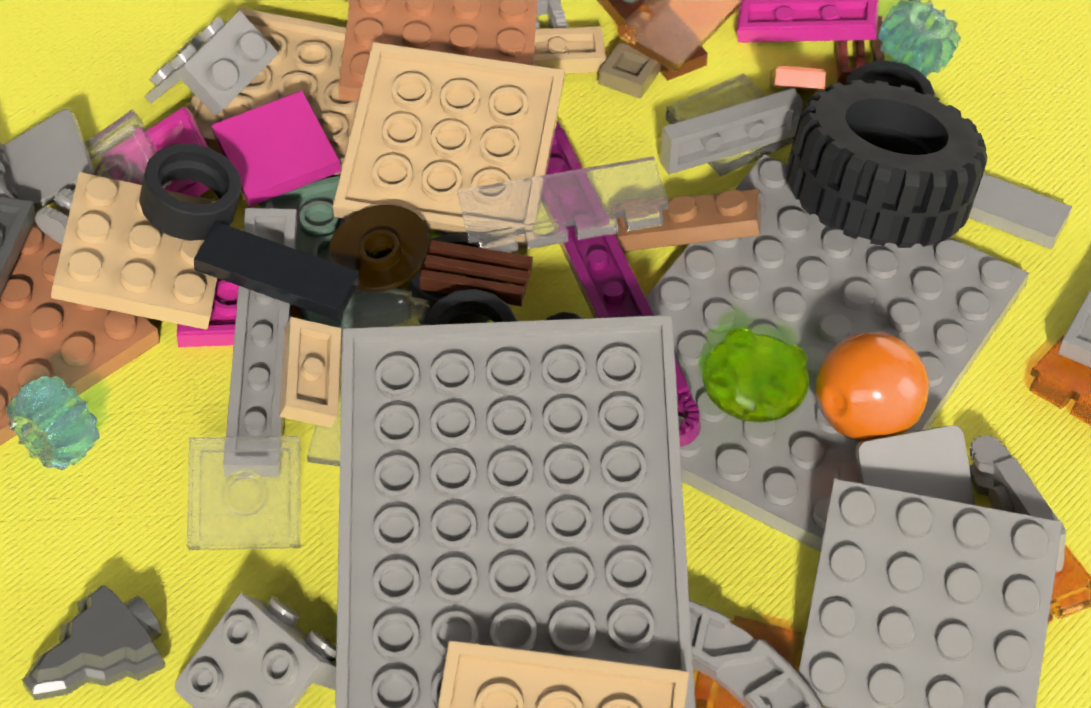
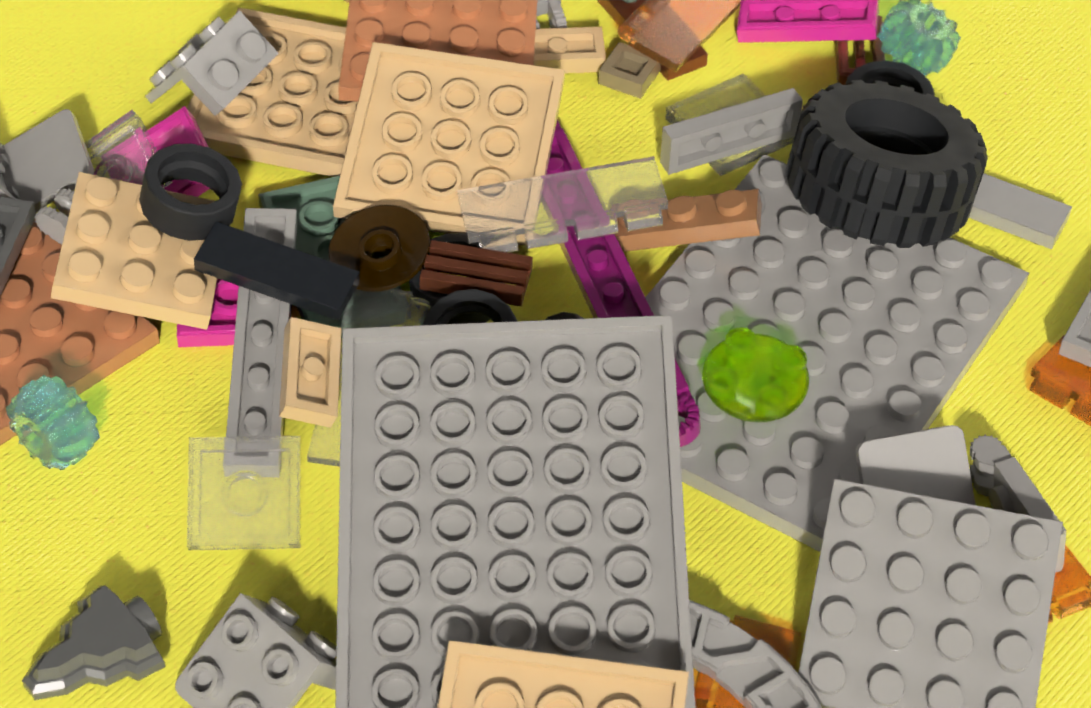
(276, 148): dark pink tile -> none
(797, 78): tile -> none
(872, 386): orange piece -> none

